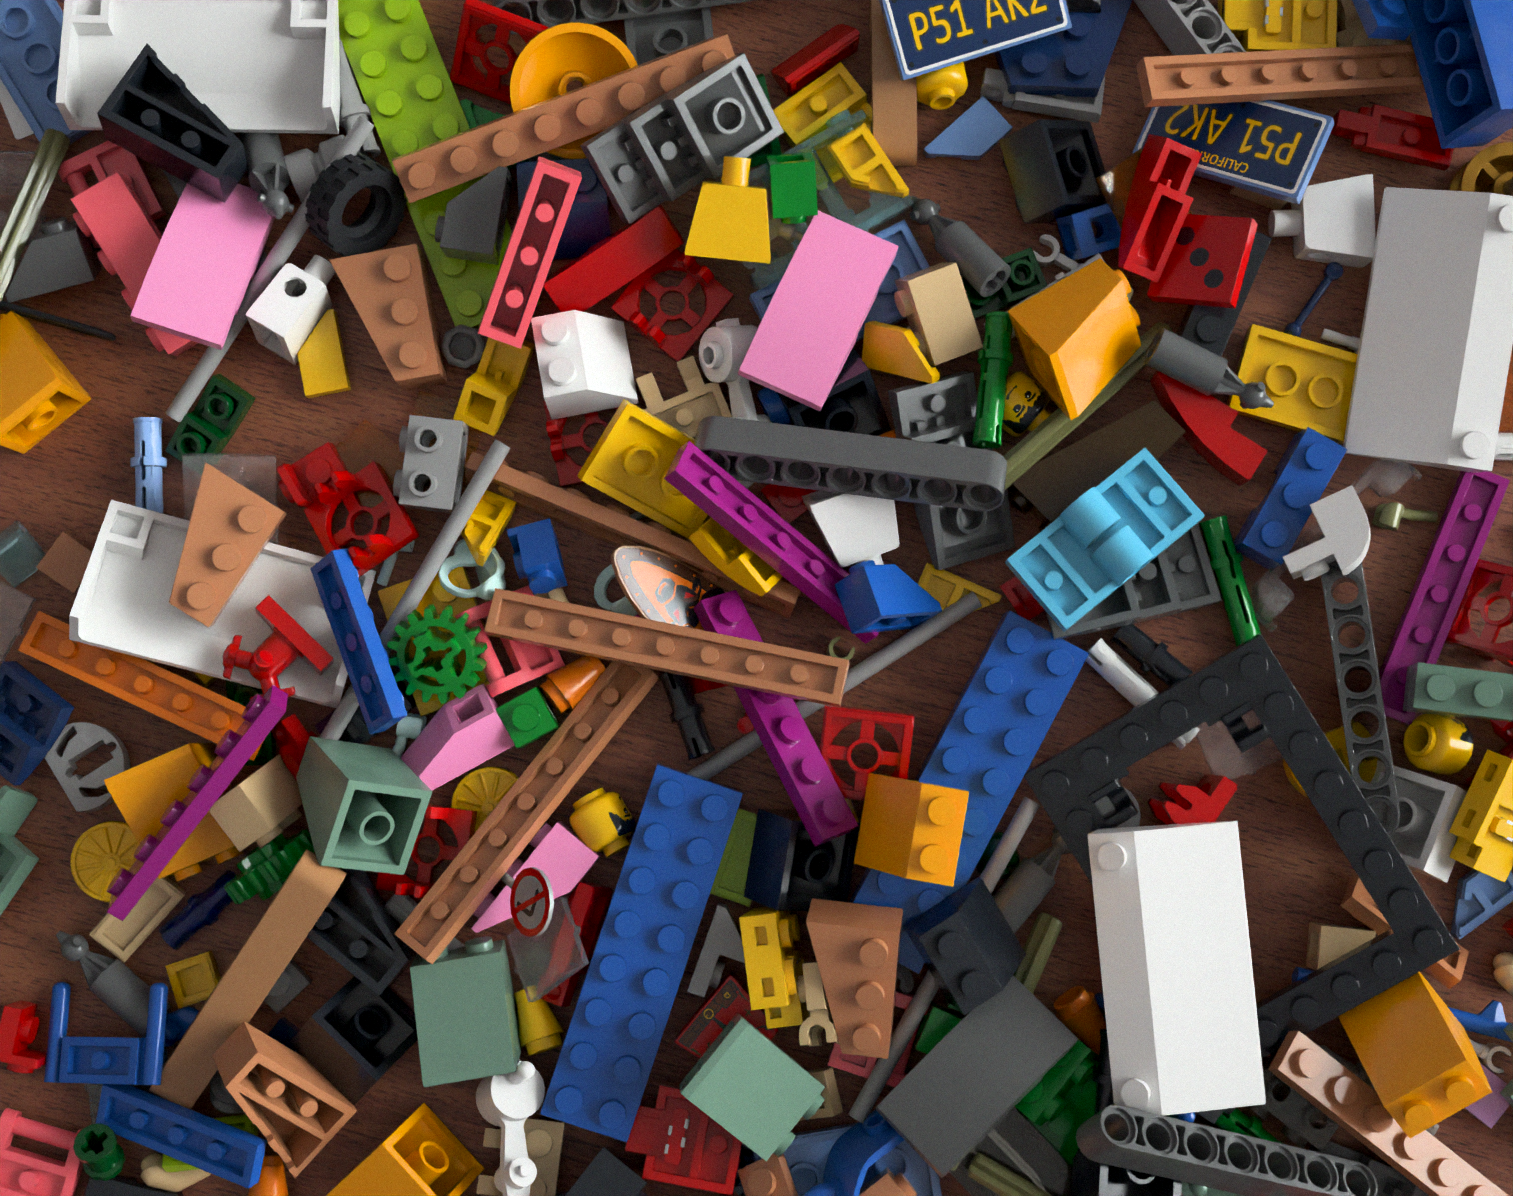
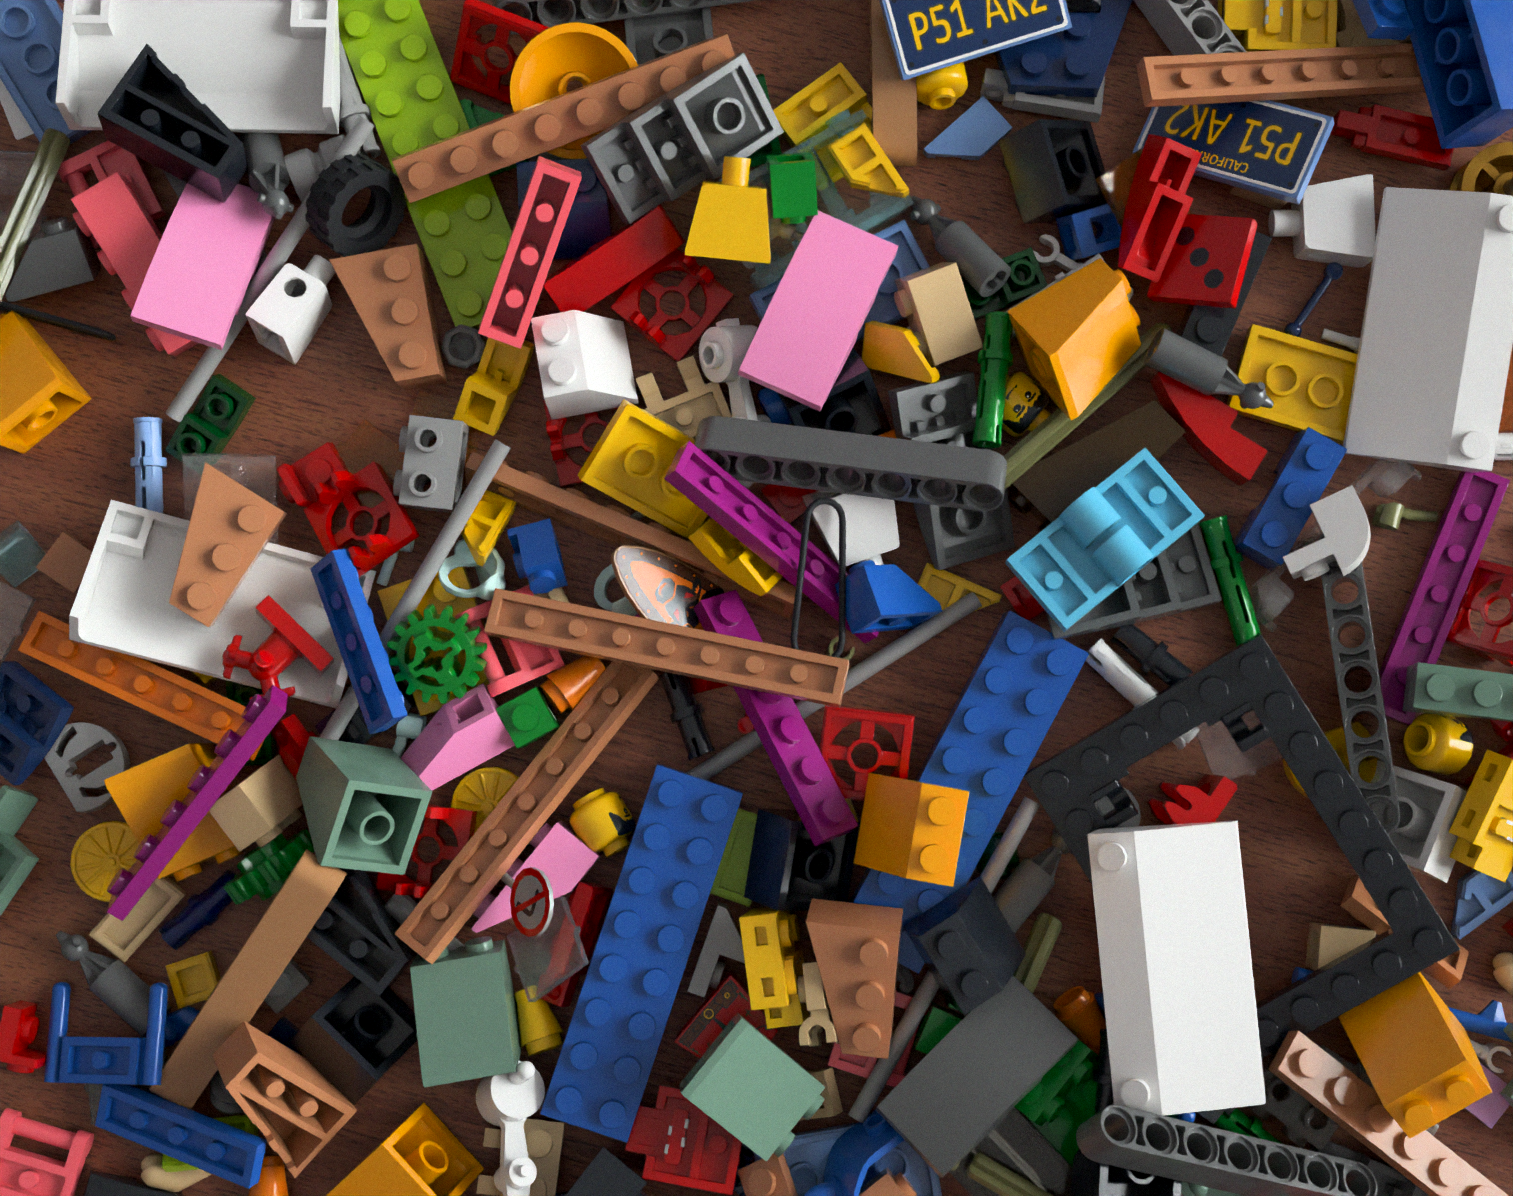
(94, 1140): dark green bush -> none
(323, 359): yellow tile -> none
(477, 219): dark grey slope -> none
(816, 58): red slope -> none
(842, 572): none -> black piece

